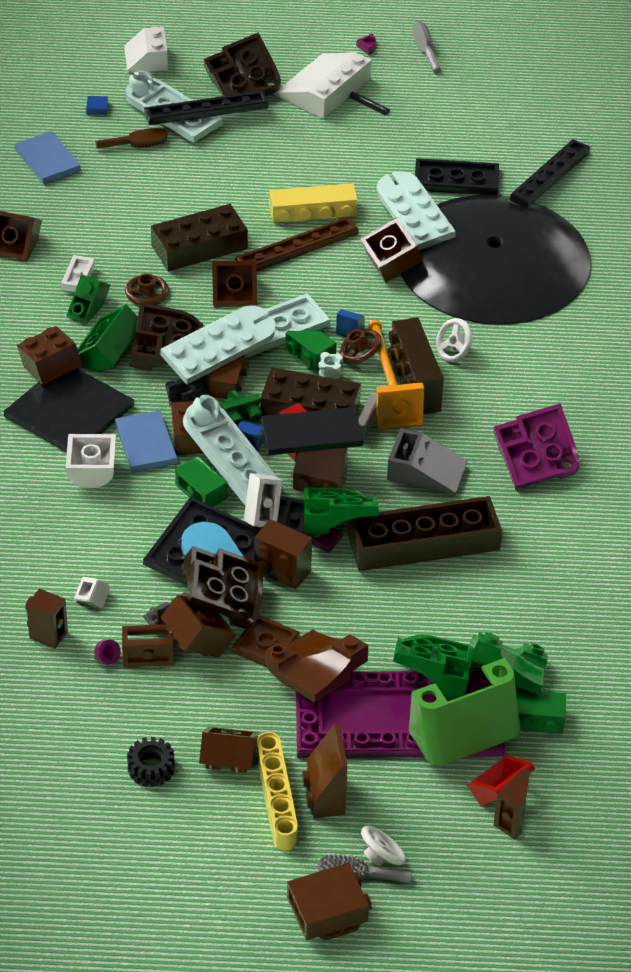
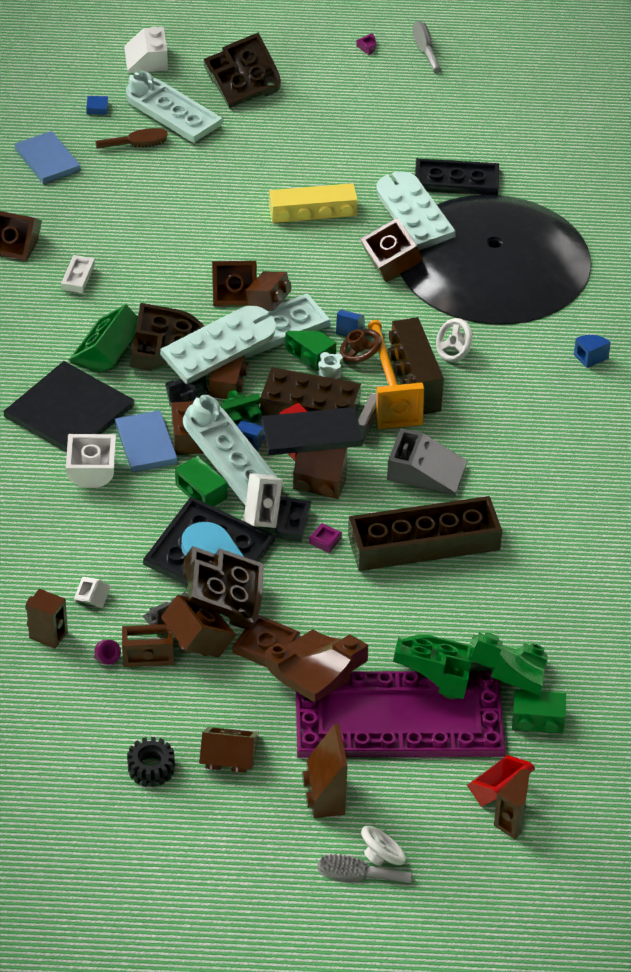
(49, 355): reddish brown brick -> none
(88, 298): green slope -> none
(146, 286): reddish brown piece -> none
(199, 237): dark brown brick -> none
(206, 107): black tile -> none
(268, 290): none -> reddish brown brick
(277, 791): light yellow beam -> none
(283, 553): reddish brown brick -> none
(301, 243): reddish brown tile -> none
(327, 82): white slope -> none
(329, 902): reddish brown brick -> none
(333, 506): green slope -> none
(369, 103): black bar -> none
(468, 723): bright green windscreen -> none
(537, 446): magenta slope -> none
(549, 173): black tile -> none
(591, 349): none -> blue brick

